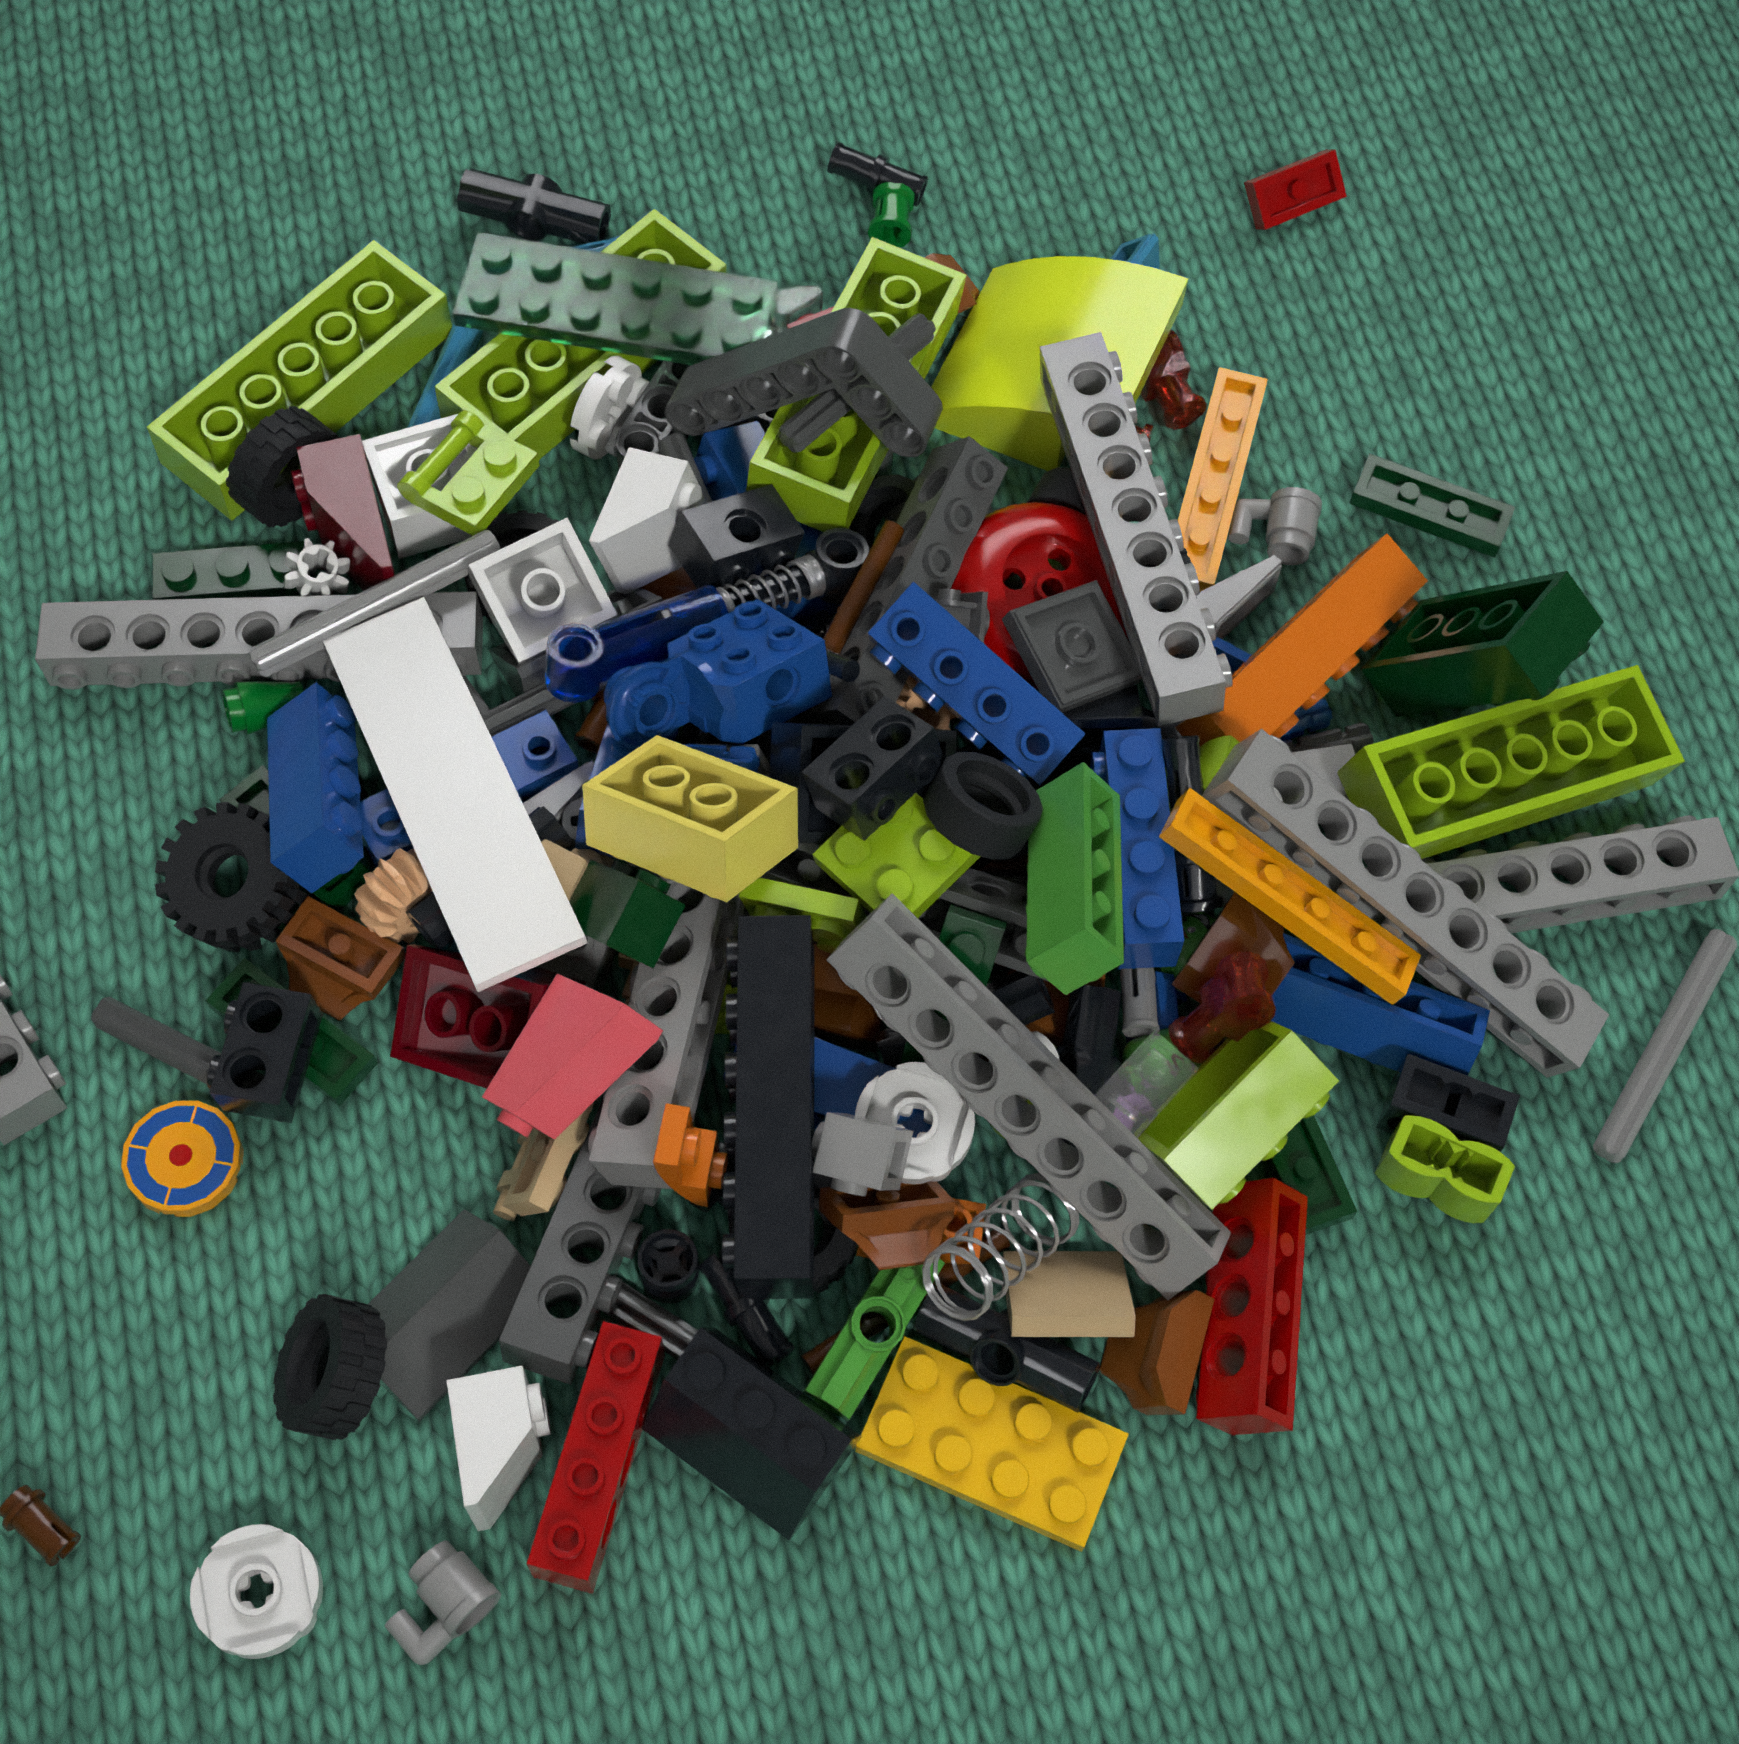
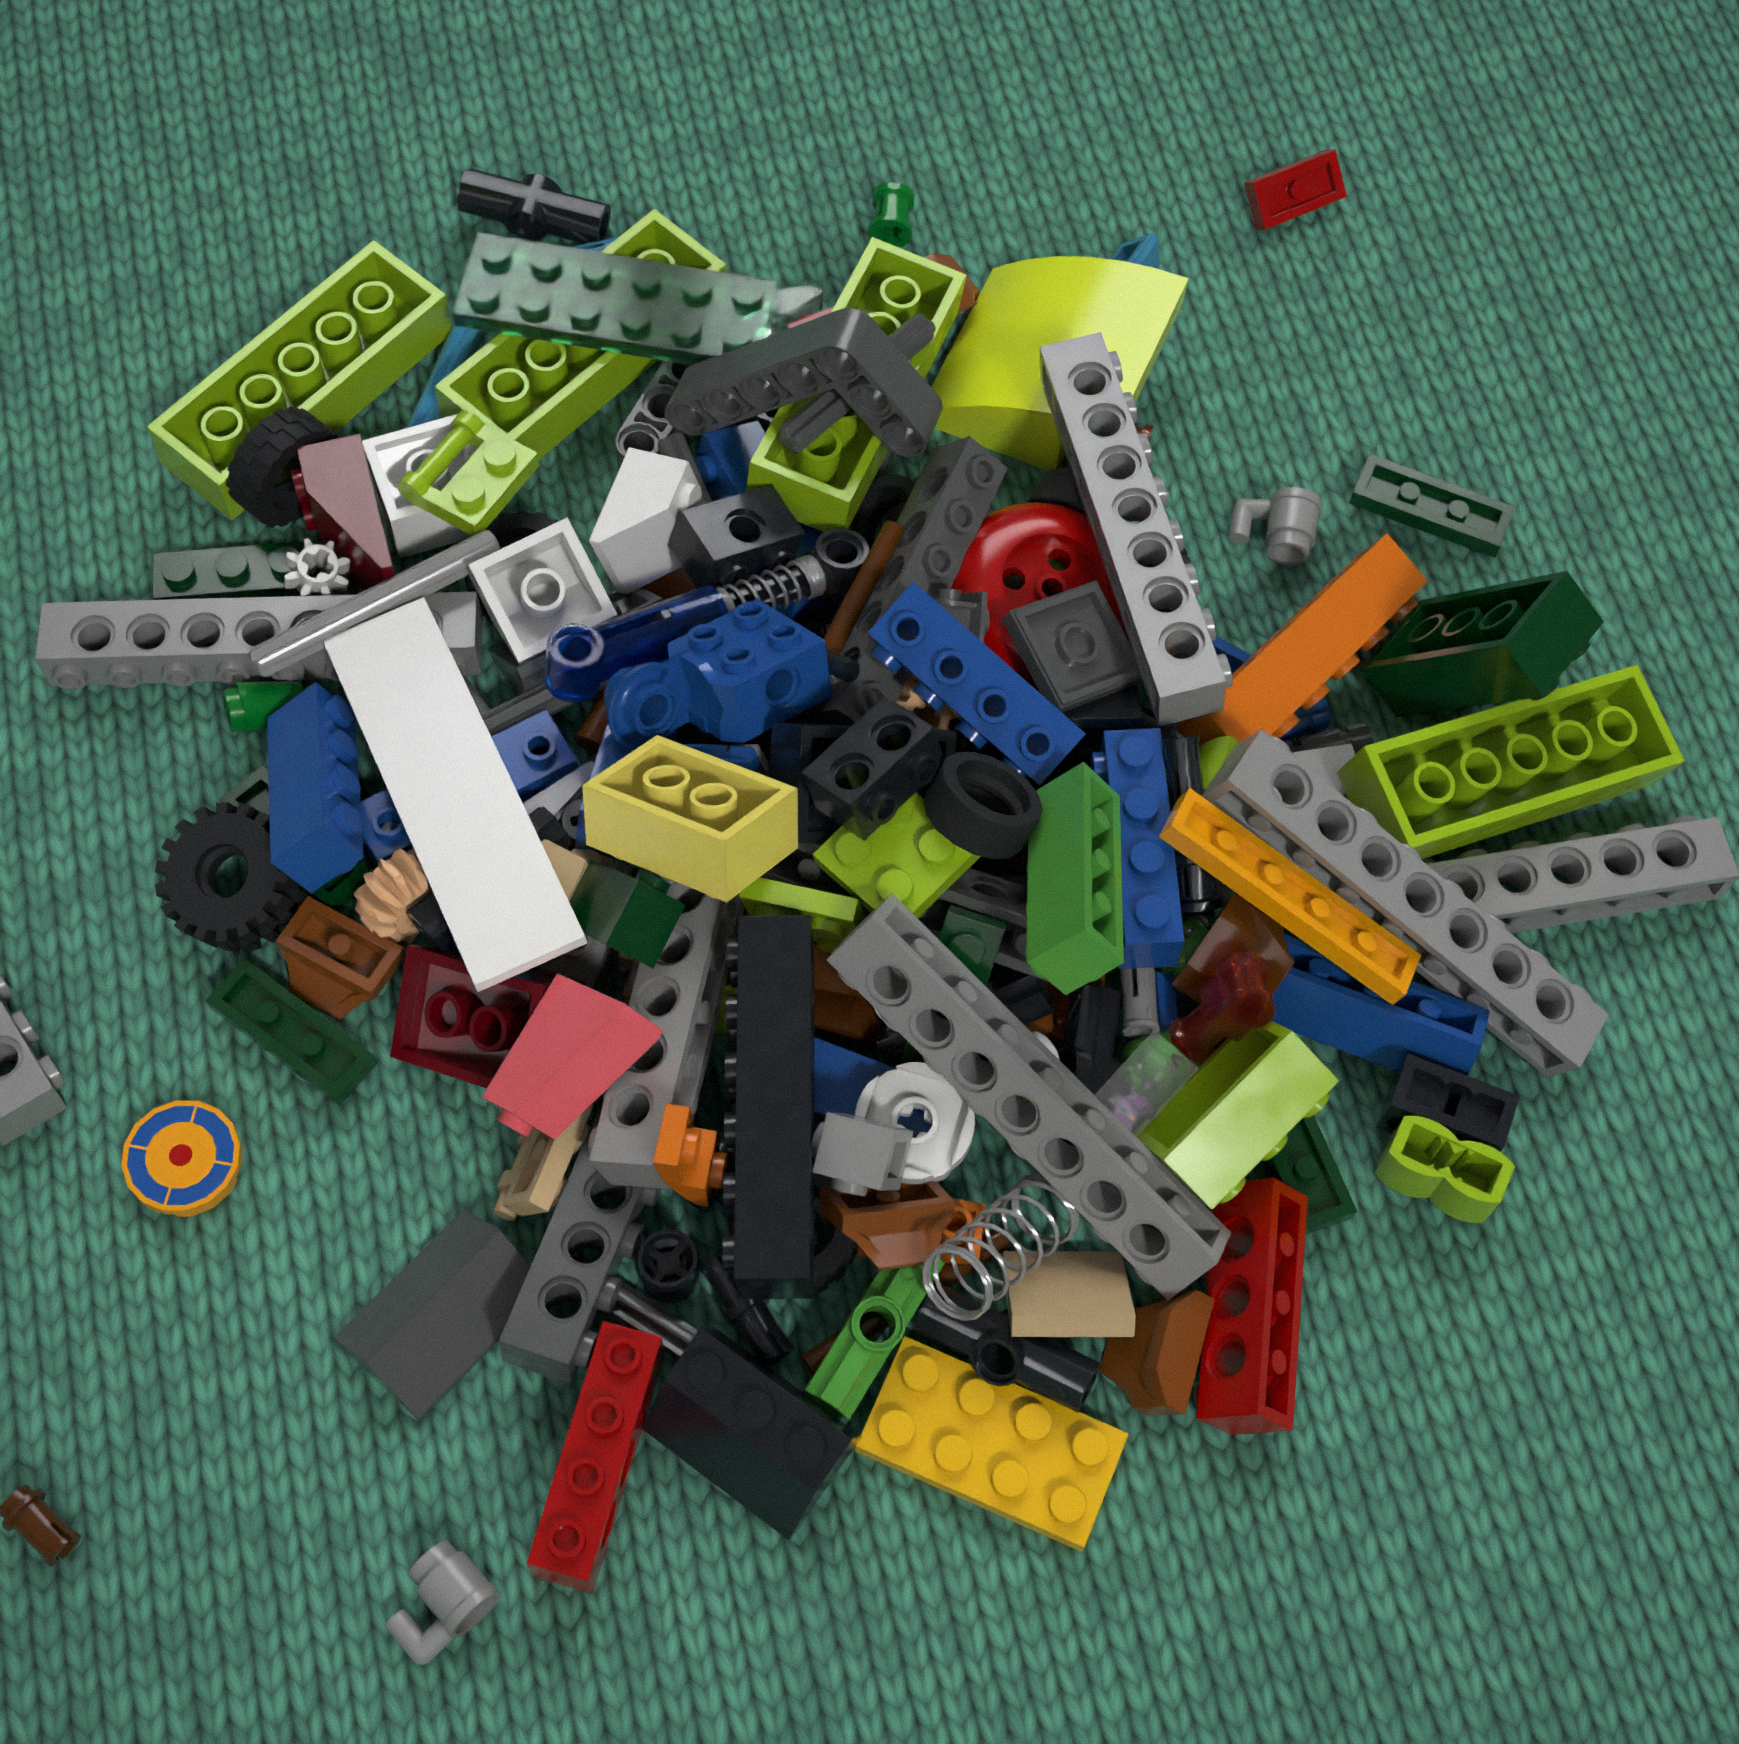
(159, 1040): dark grey axle -> none
(226, 1572): white plate -> none
(280, 1053): black brick -> none
(330, 1367): black tyre -> none
(496, 1437): white slope -> none
(605, 407): white plate -> none
(873, 171): black pin -> none
(1170, 386): clear red connector -> none
(1219, 469): light orange plate -> none
(1240, 594): light grey slope -> none
(1664, 1046): light grey axle -> none

